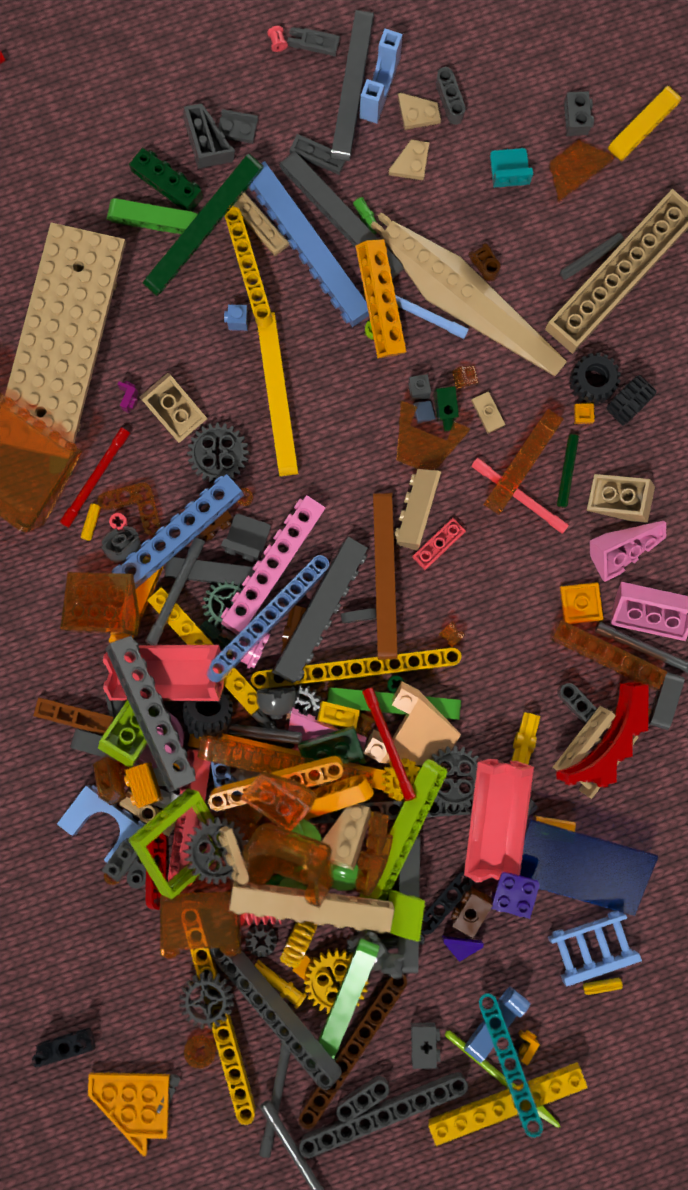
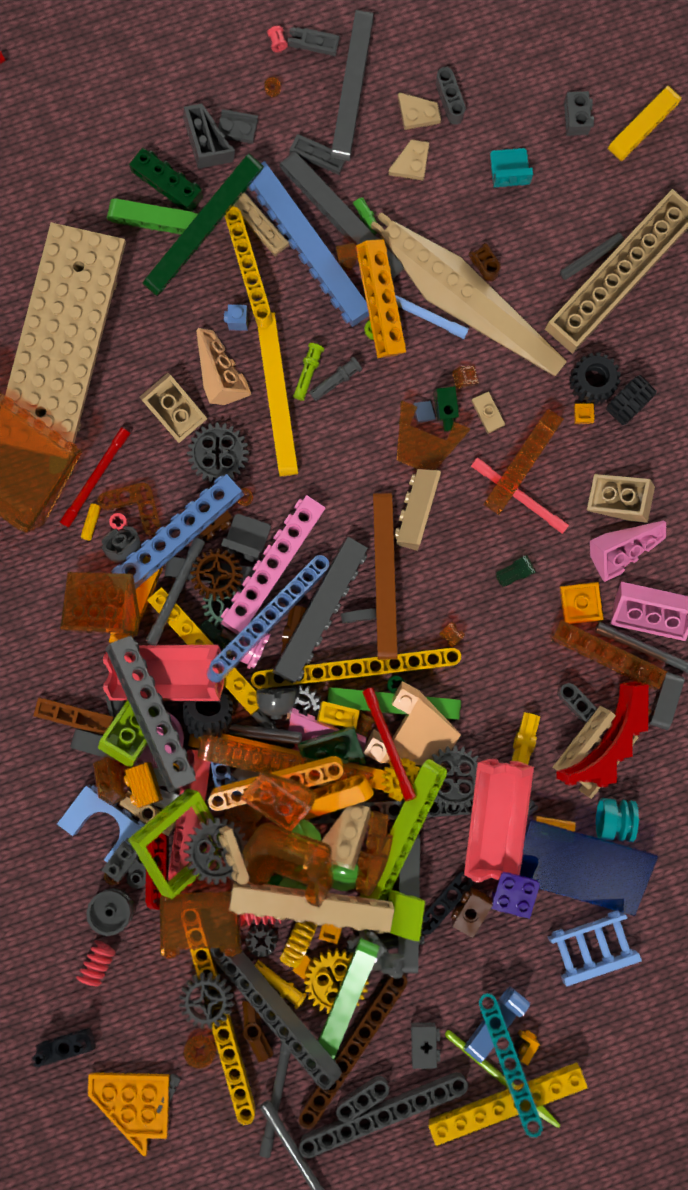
(97, 965): none -> coral piece
(102, 920): none -> dark grey wheel
(130, 398): magenta bracket -> none
(208, 573): none -> reddish brown gear
(219, 375): none -> light nougat wedge
(259, 1041): none -> reddish brown piece
(272, 80): none -> clear orange bush
(310, 363): none -> lime pin
(330, 933): none -> light orange tile
(343, 374): none -> dark grey pin
(347, 255): none -> clear orange piece
(377, 89): light blue arch -> none
(419, 387): dark grey brick -> none
(431, 552): coral tile -> none
(462, 947): dark purple slope -> none
(518, 570): none -> clear green piece
(567, 472): dark green axle -> none
(576, 167): clear orange wing -> none
(602, 986): yellow axle -> none
(617, 820): none -> teal wheel

